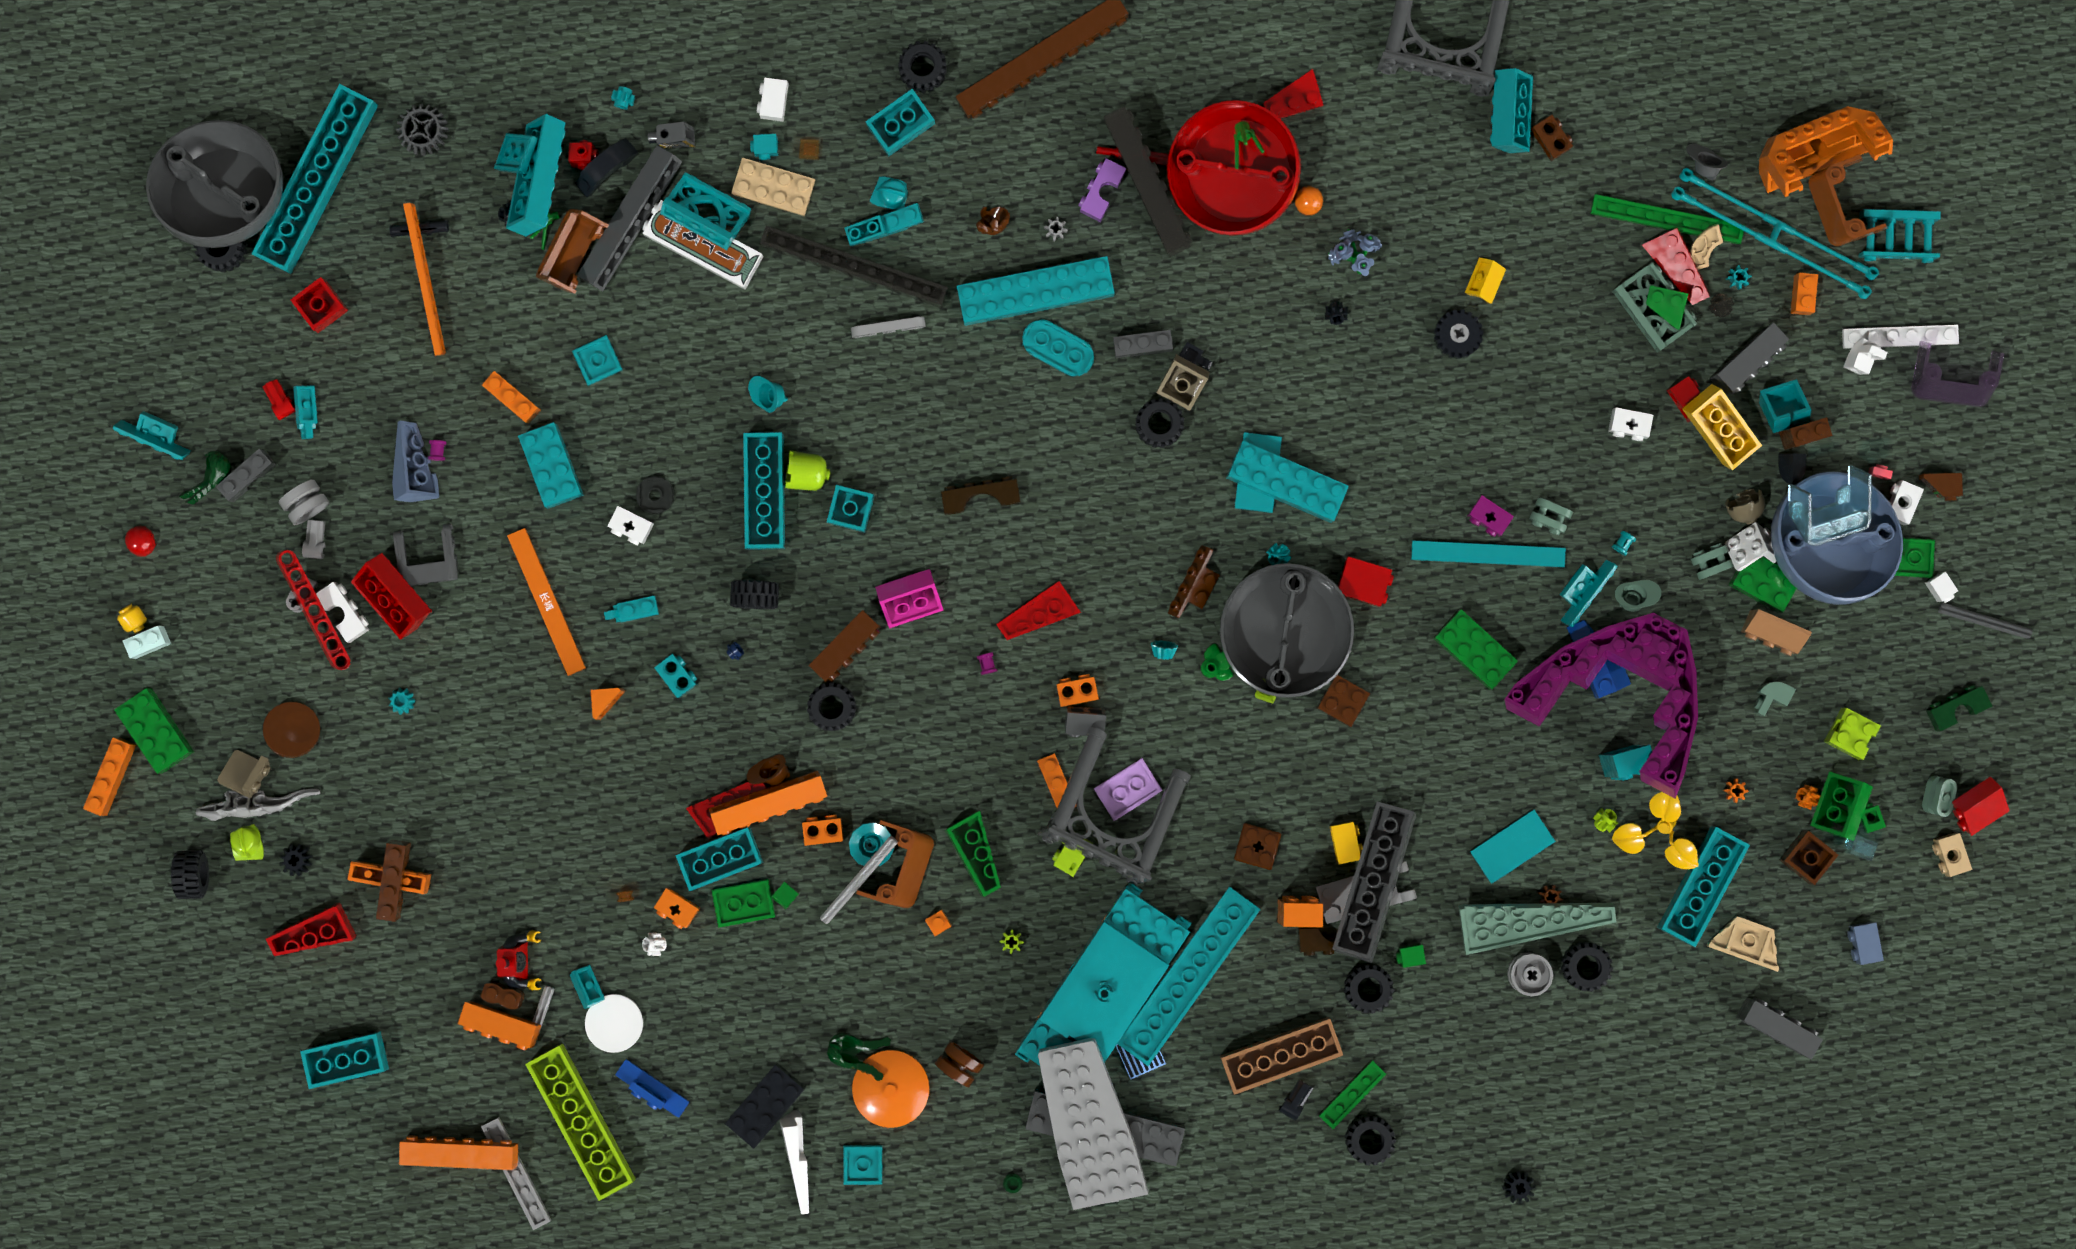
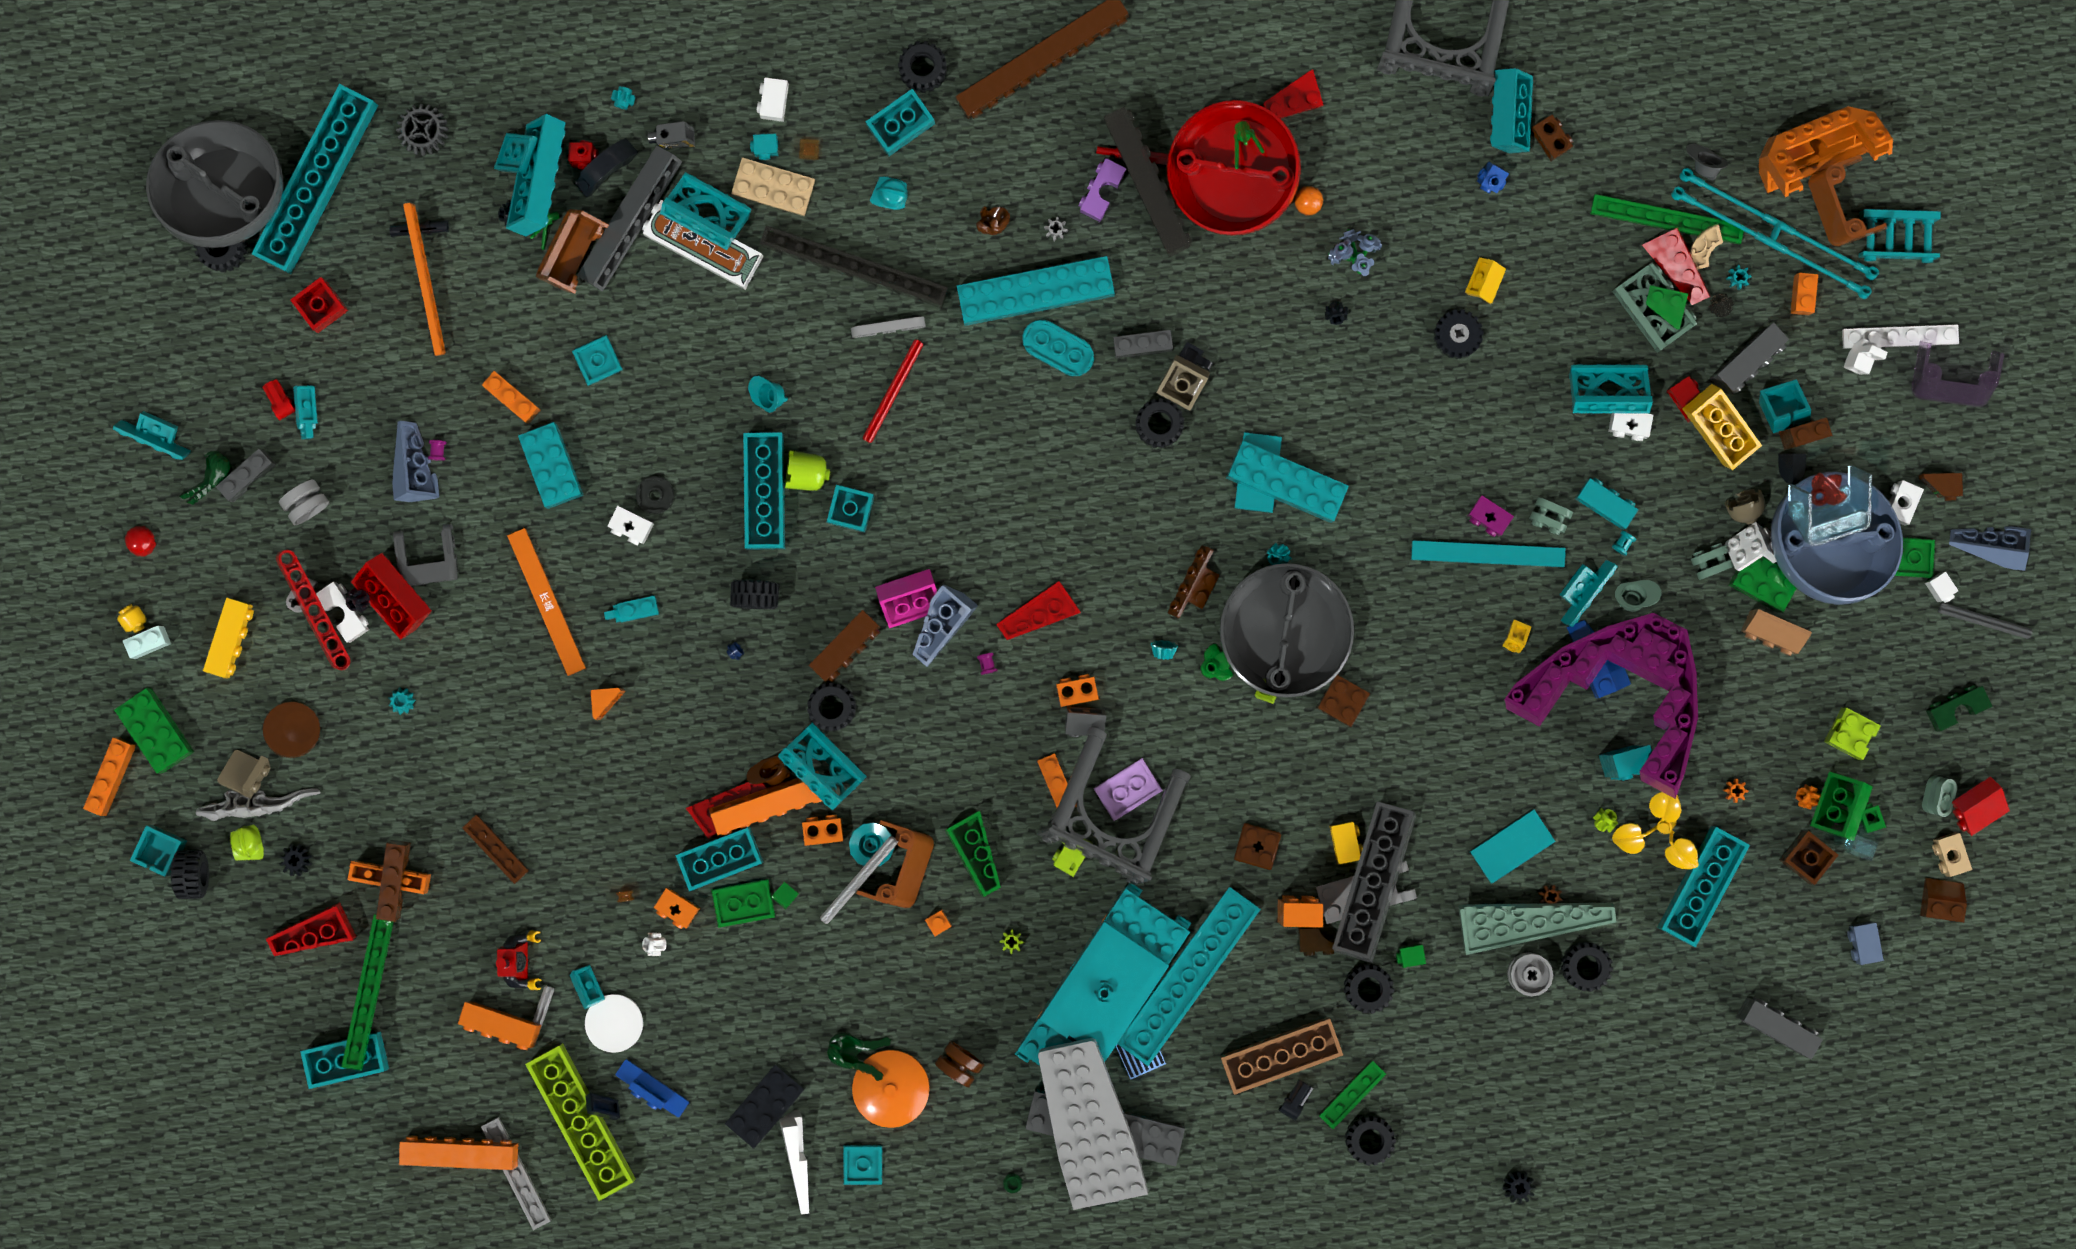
(157, 848): none -> teal piece
(228, 638): none -> yellow brick
(314, 541): light grey piece -> none
(357, 600): none -> black gear
(367, 994): none -> green plate
(495, 849): none -> reddish brown plate
(507, 997): reddish brown brick -> none
(602, 1106): none -> black tile
(672, 679): teal brick -> none
(819, 784): none -> teal fence
(884, 225): teal slope -> none
(892, 391): none -> red axle
(945, 616): none -> sand blue wedge
(955, 499): dark brown arch -> none
(1365, 581): red brick -> none
(1475, 649): green brick -> none
(1492, 178): none -> blue brick
(1517, 636): none -> yellow bracket
(1607, 503): none -> teal brick
(1620, 374): none -> teal fence
(1748, 942): tan wing -> none
(1772, 691): sand green brick -> none
(1829, 488): none -> clear red plate
(1881, 472): coral plate -> none
(1943, 900): none -> reddish brown slope
(2003, 548): none -> sand blue wedge

